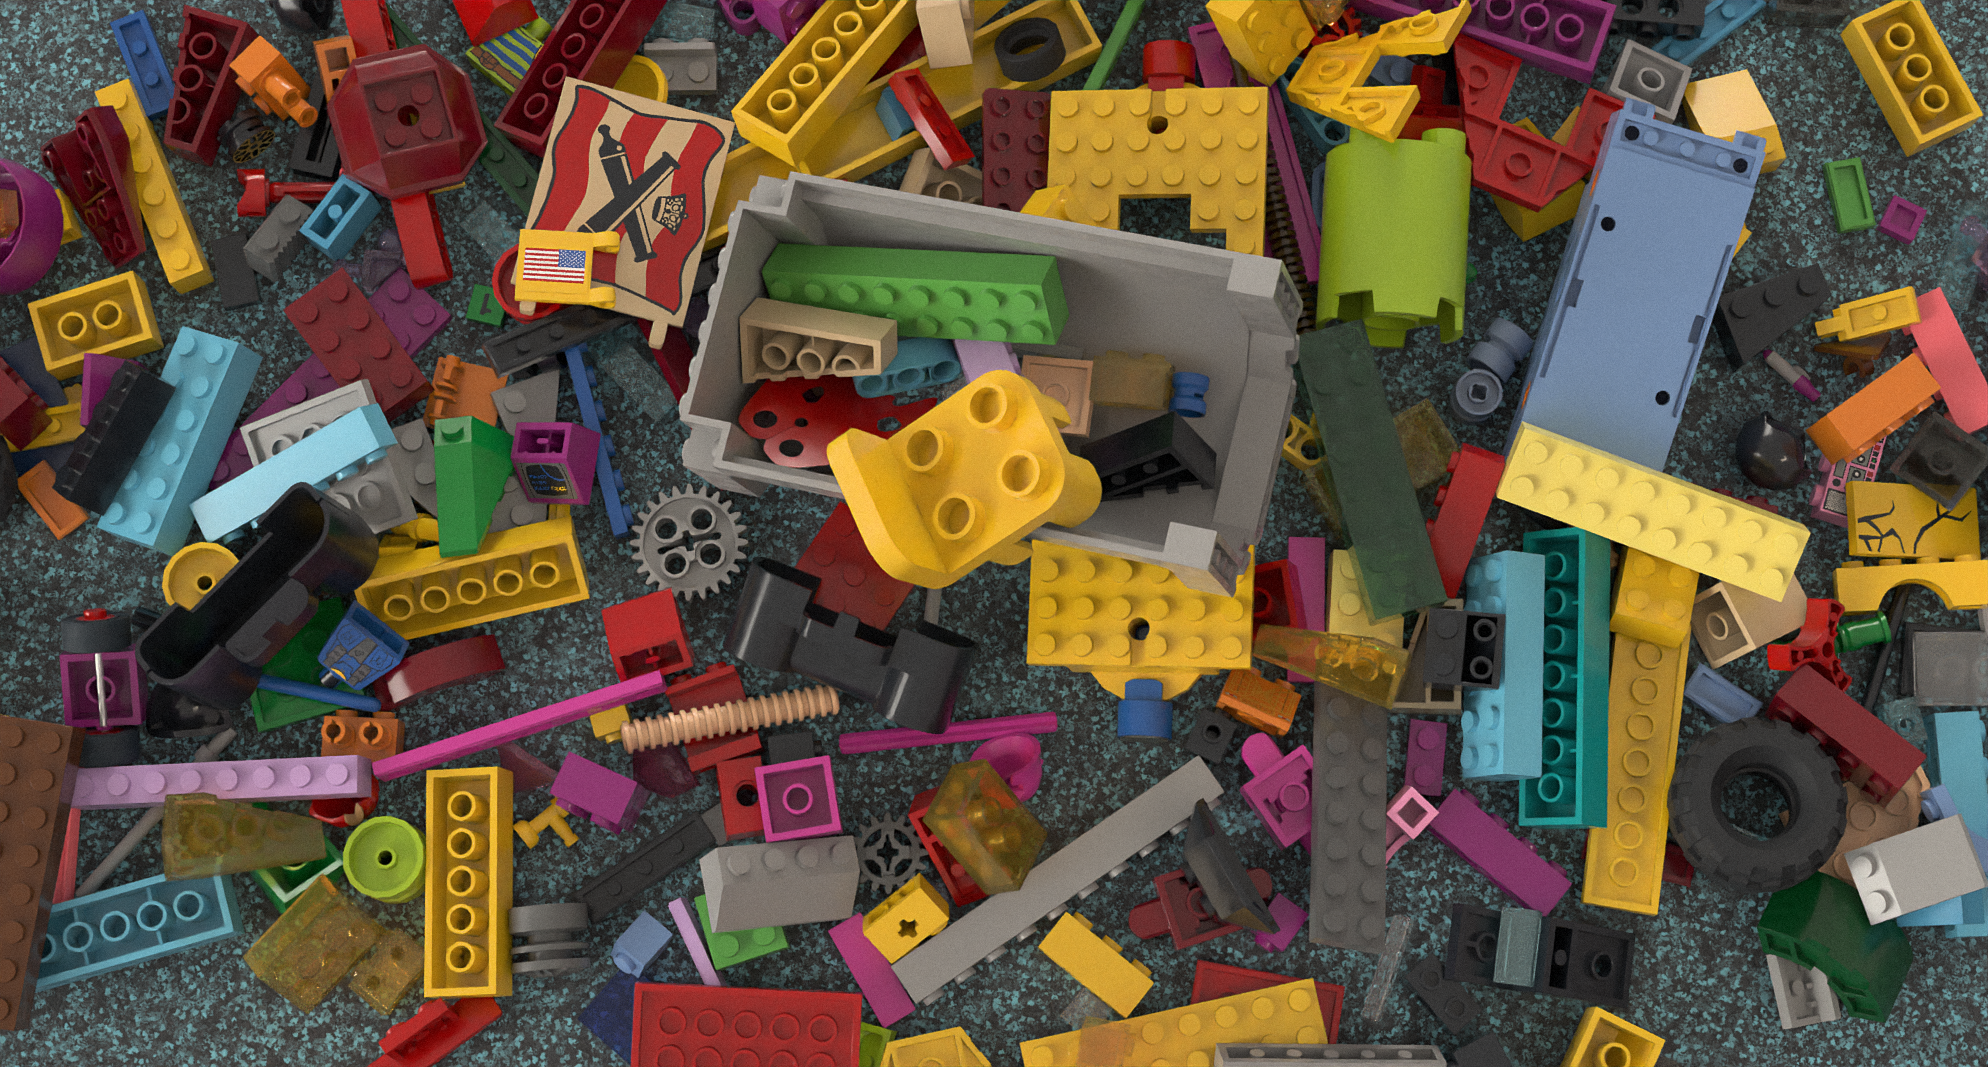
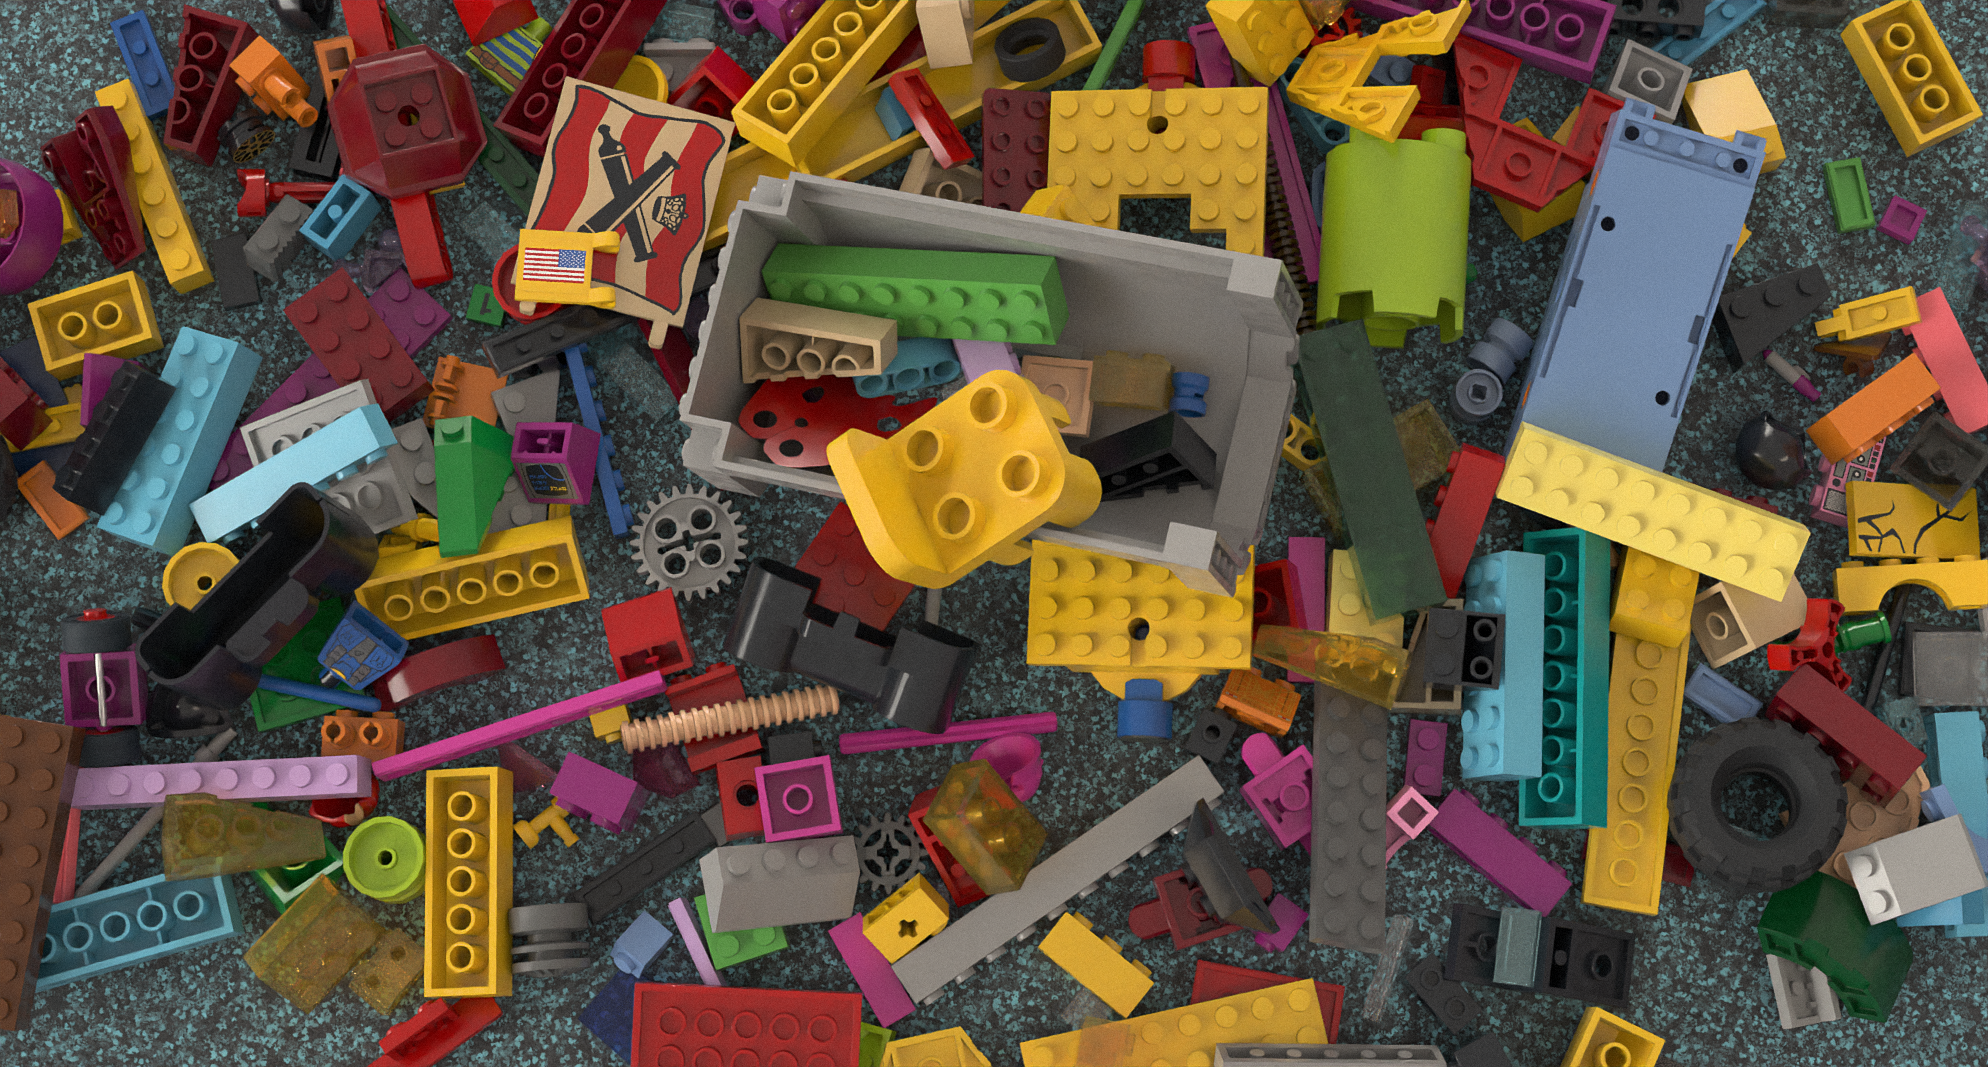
(713, 87): none -> red slope

